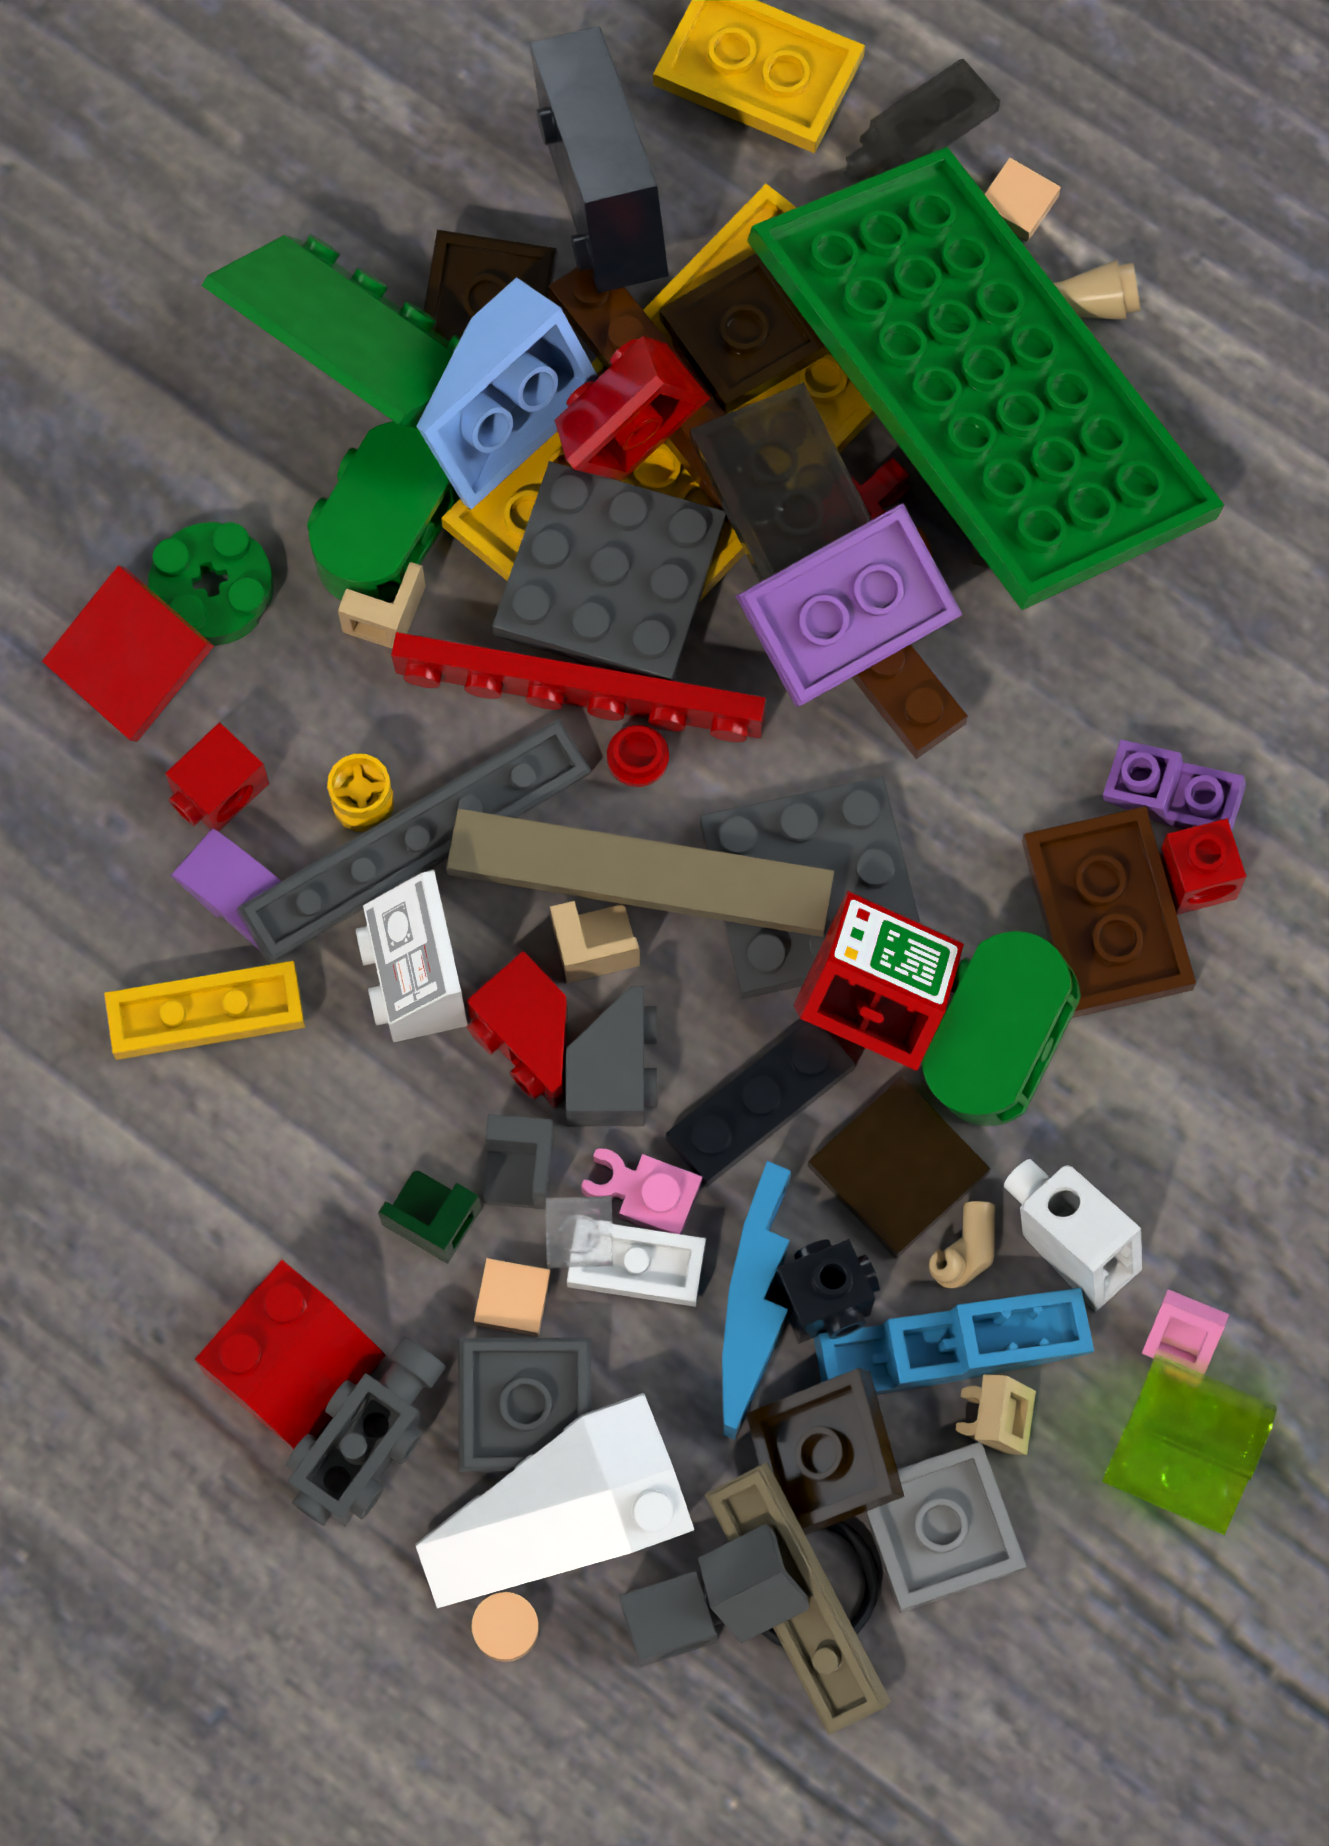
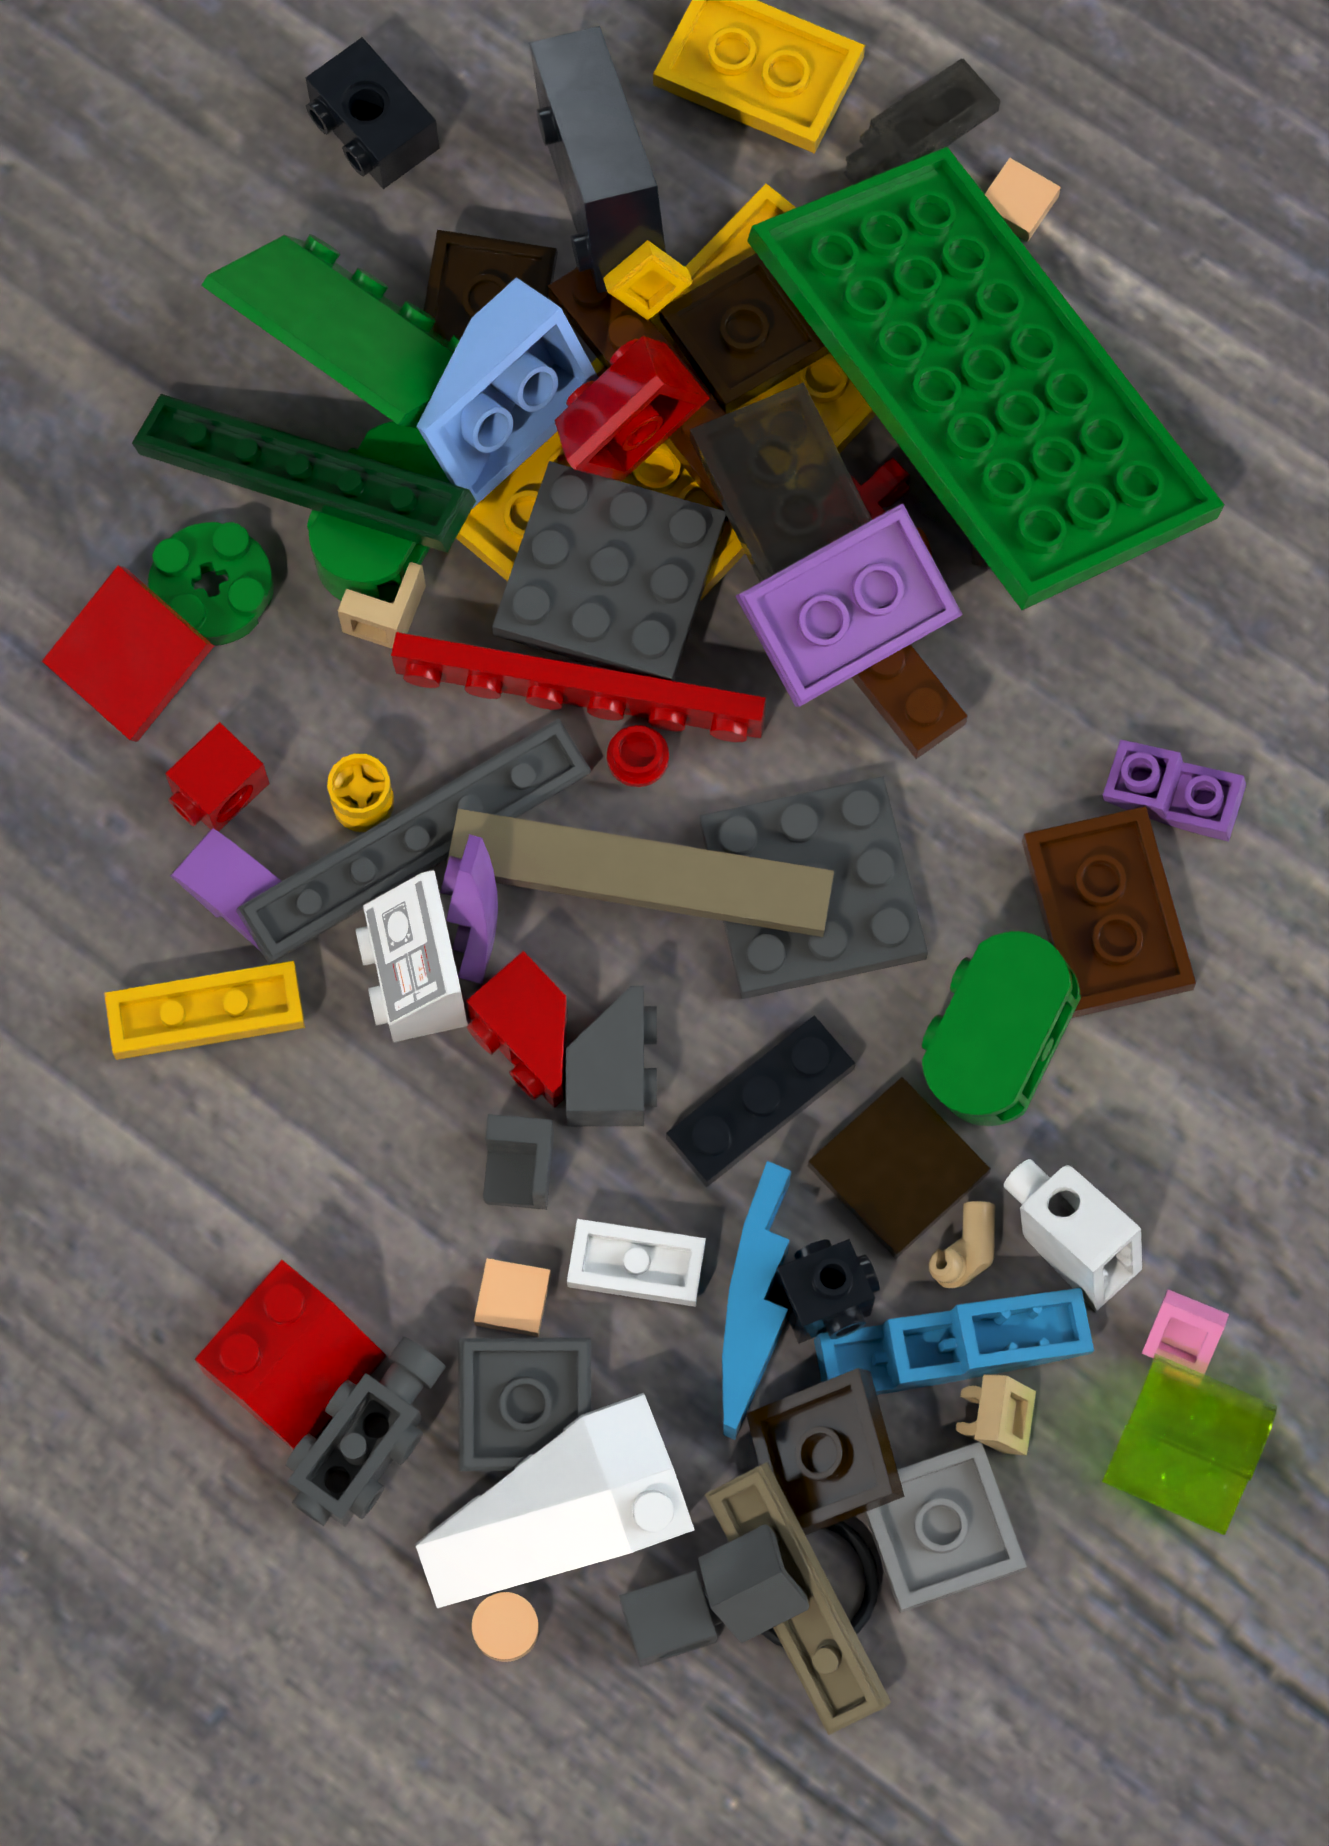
(305, 472): none -> dark green tile
(362, 83): none -> black brick
(432, 1214): dark green panel -> none
(472, 907): none -> medium lavender slope
(579, 1232): clear plate -> none
(593, 941): tan panel -> none
(647, 280): none -> yellow tile
(653, 1195): bright pink plate -> none
(880, 980): red slope -> none
(1103, 291): tan cone -> none
(1202, 866): red brick -> none

